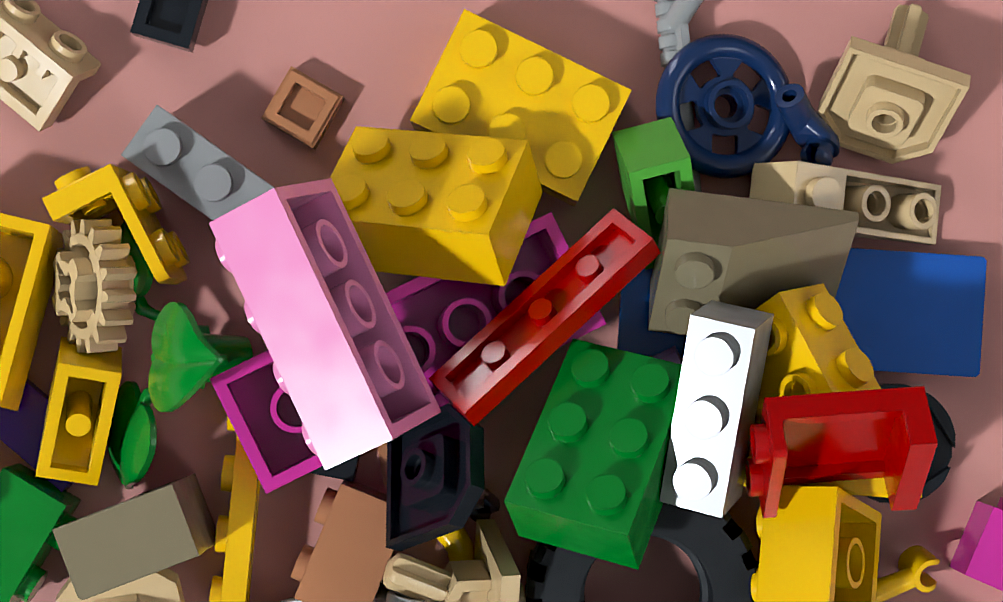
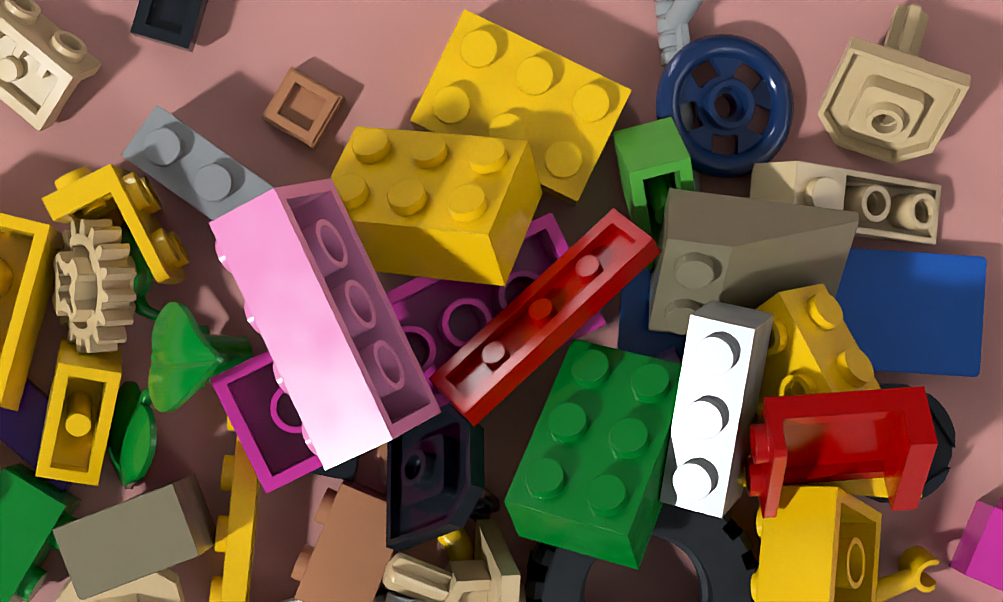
(807, 127): dark blue arm -> none

